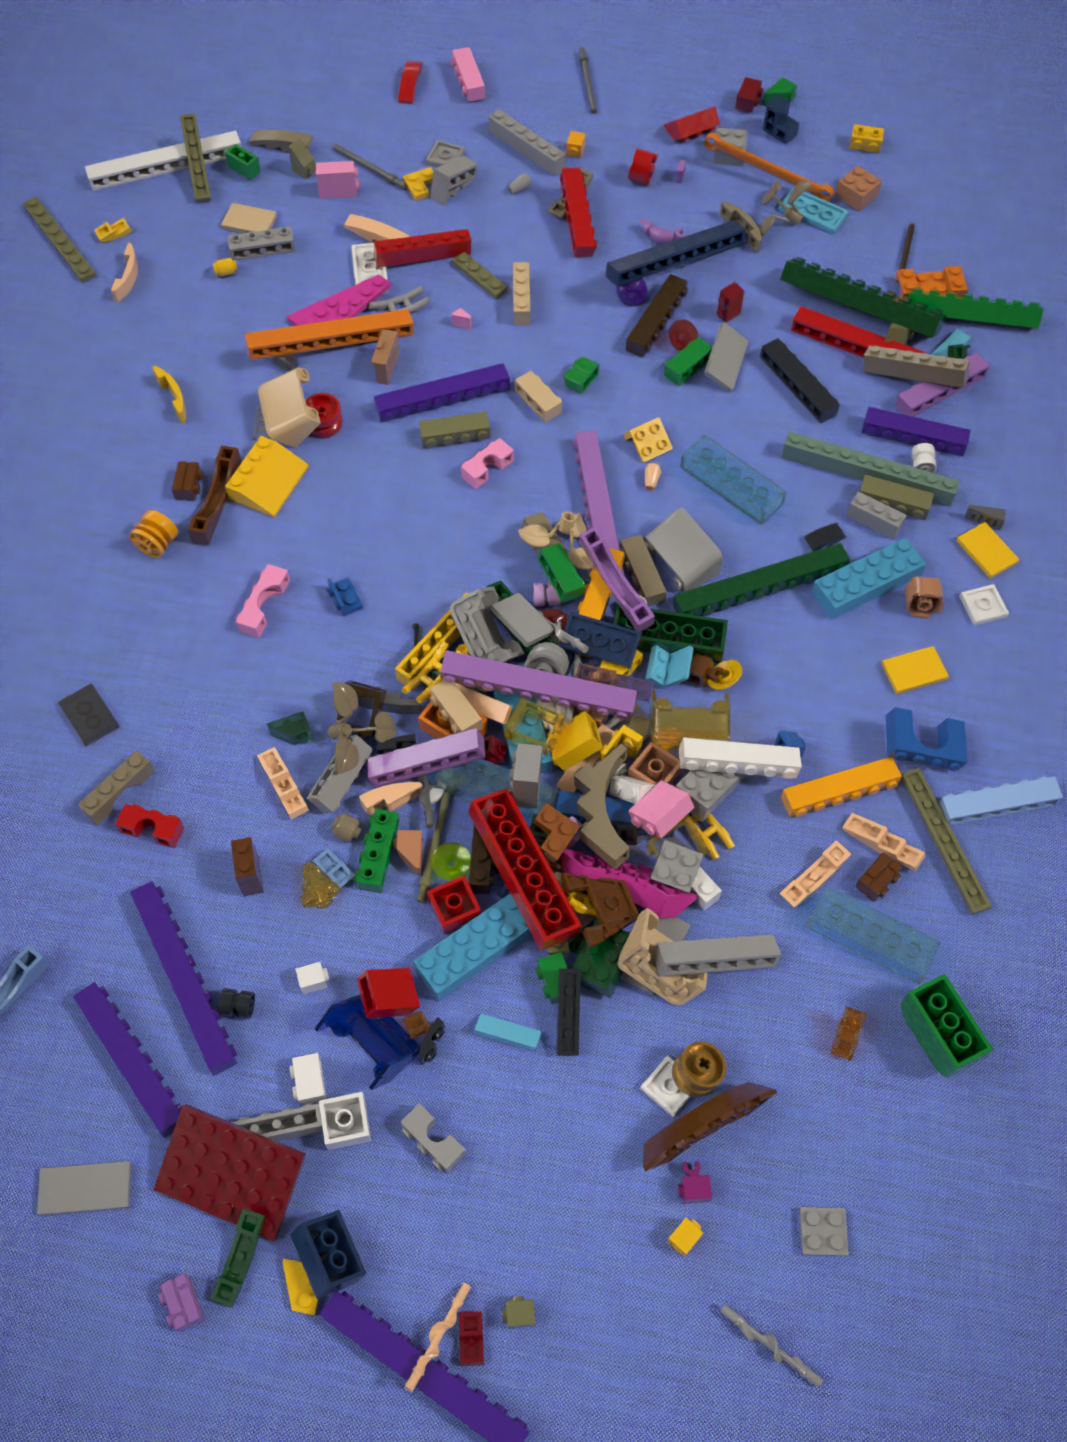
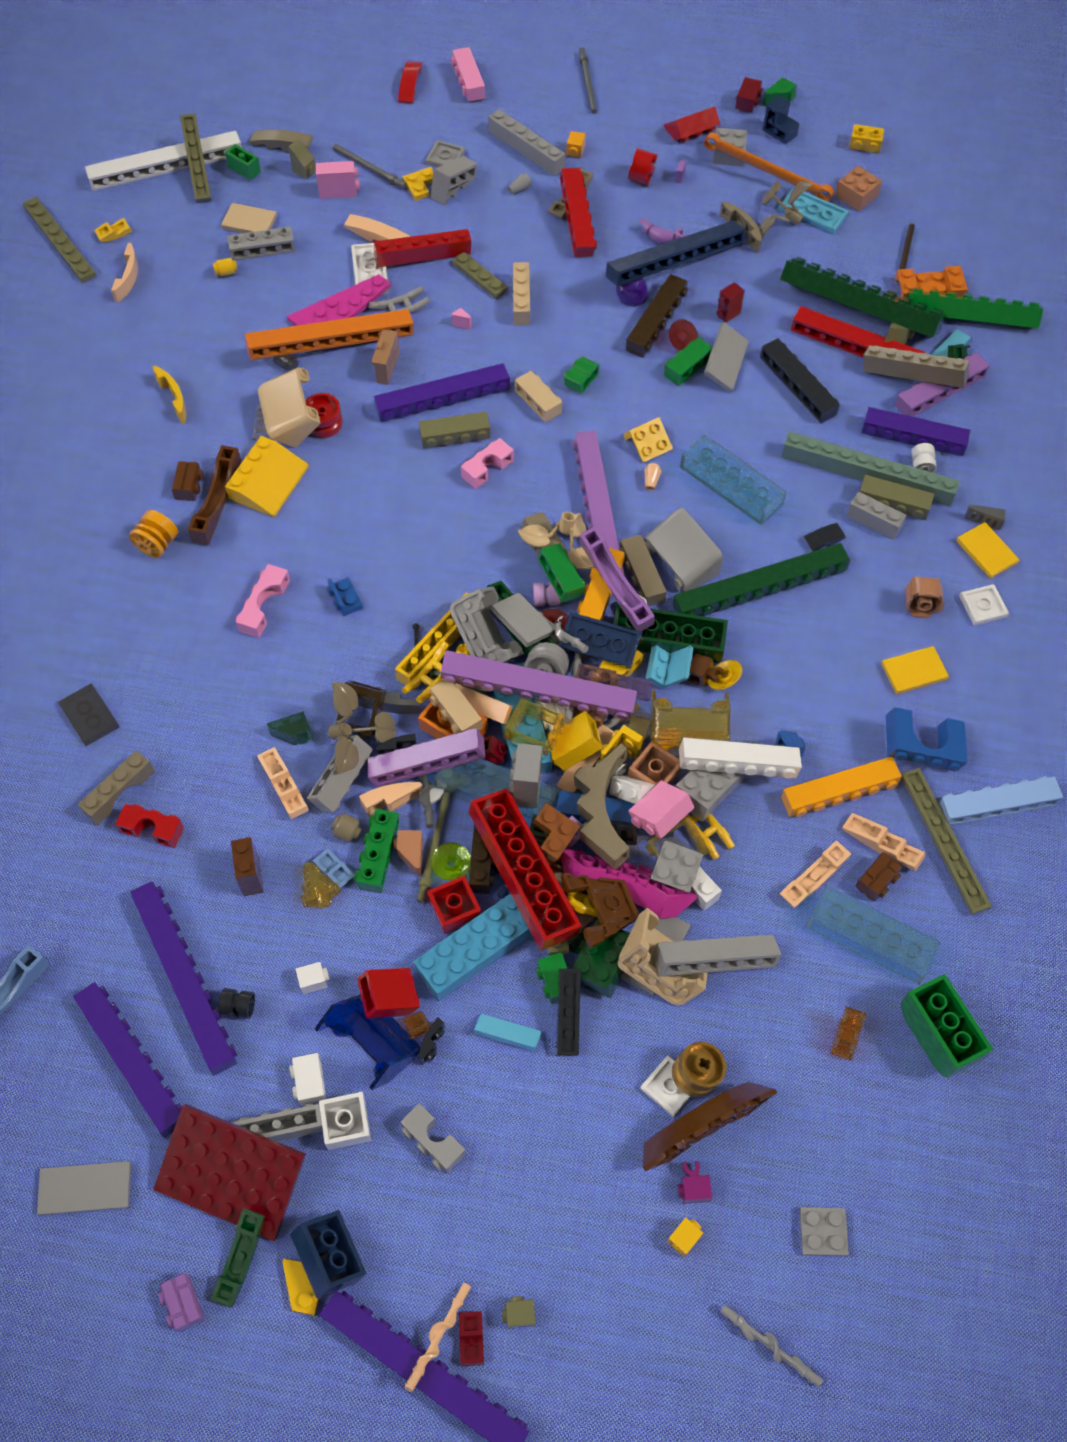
(868, 578): dark azure brick -> none

